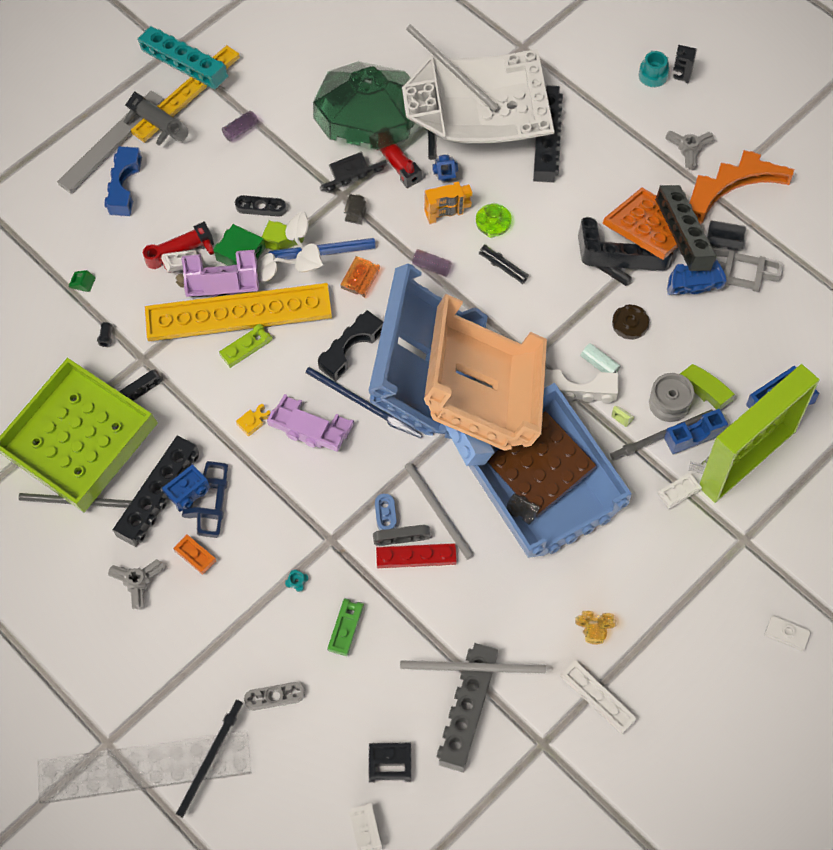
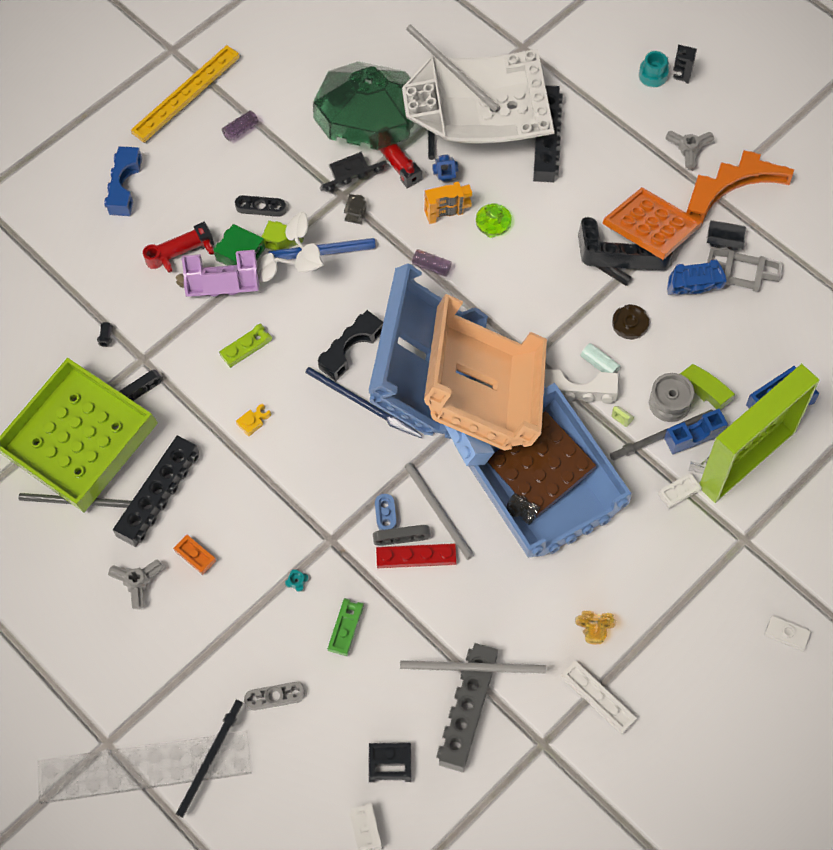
(82, 281): green slope -> none
(102, 149): light grey tile -> none
(143, 108): dark grey piece -> none
(173, 260): white plate -> none
(183, 57): teal brick -> none
(186, 488): blue bracket -> none
(217, 513): dark blue bar -> none
(237, 312): yellow plate -> none
(308, 427): lavender bracket -> none
(360, 276): clear orange plate -> none
(497, 260): black pin -> none
(685, 228): pearl dark grey brick -> none

